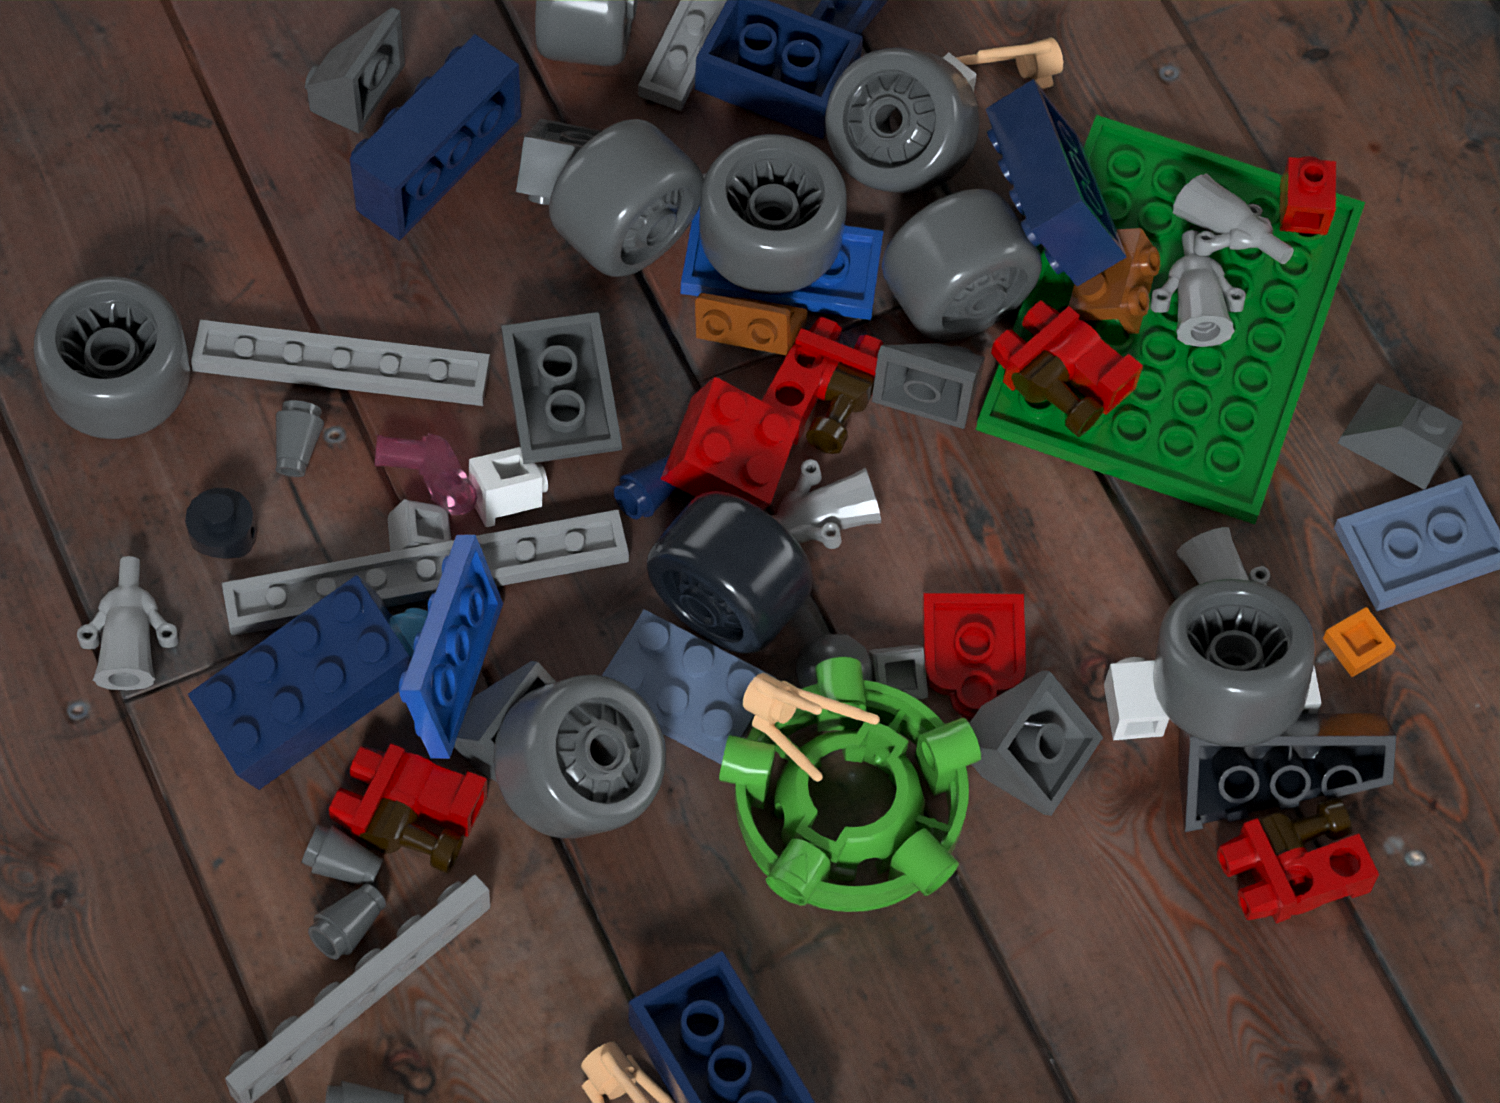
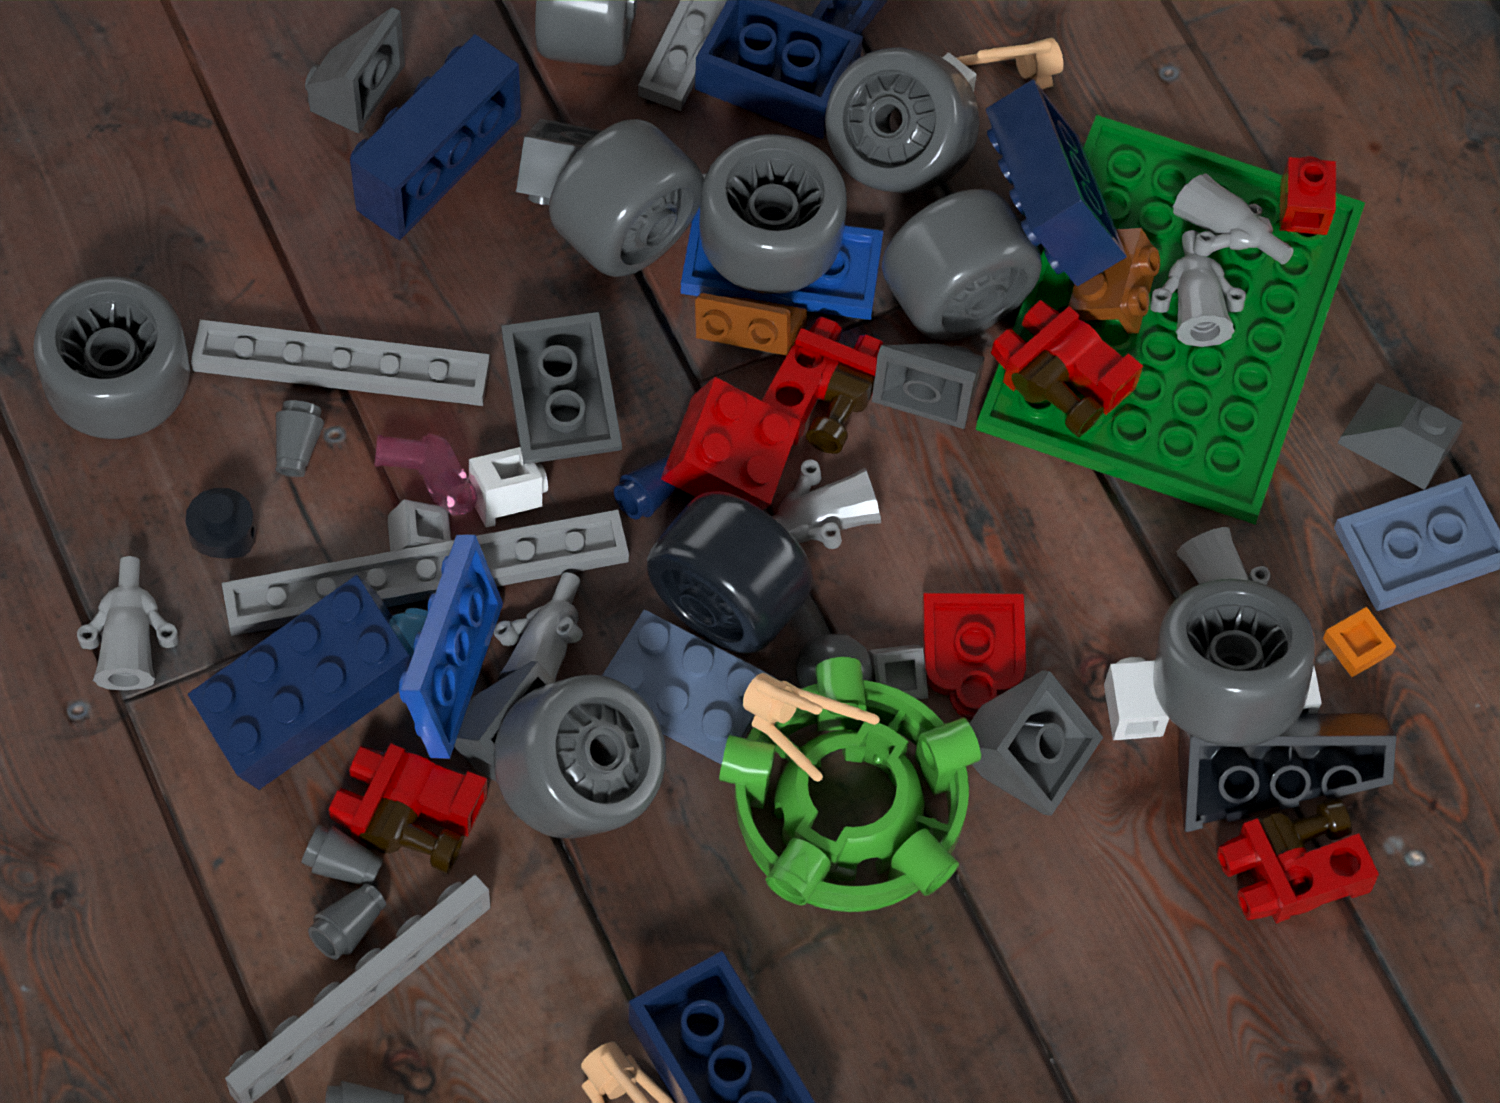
(544, 630): none -> light grey piece

